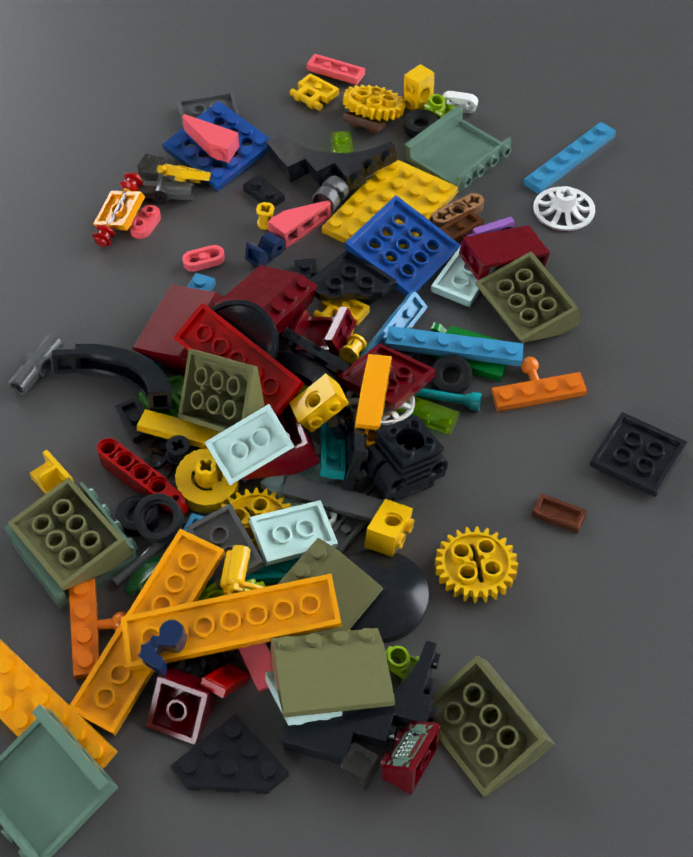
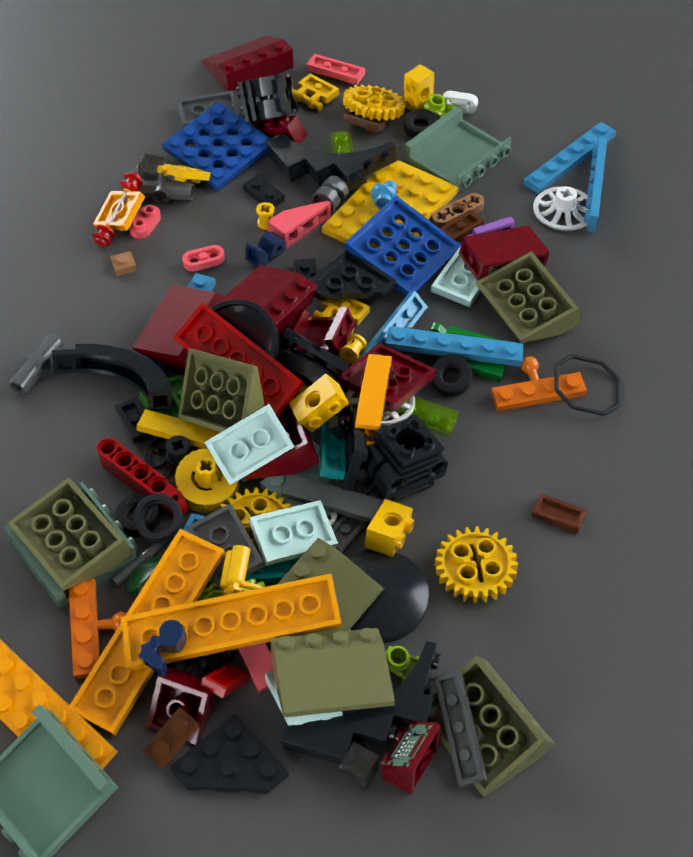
(49, 474): yellow panel -> none
(123, 263): none -> medium nougat plate
(172, 738): none -> reddish brown plate
(213, 139): coral slope -> none
(250, 61): none -> dark red slope
(267, 97): none -> black piece
(286, 124): none -> dark red slope
(384, 193): none -> dark azure animal
(460, 729): none -> dark grey tile
(472, 400): teal piece -> none
(580, 408): none -> black piece
(595, 188): none -> dark azure plate
(638, 454): black plate -> none

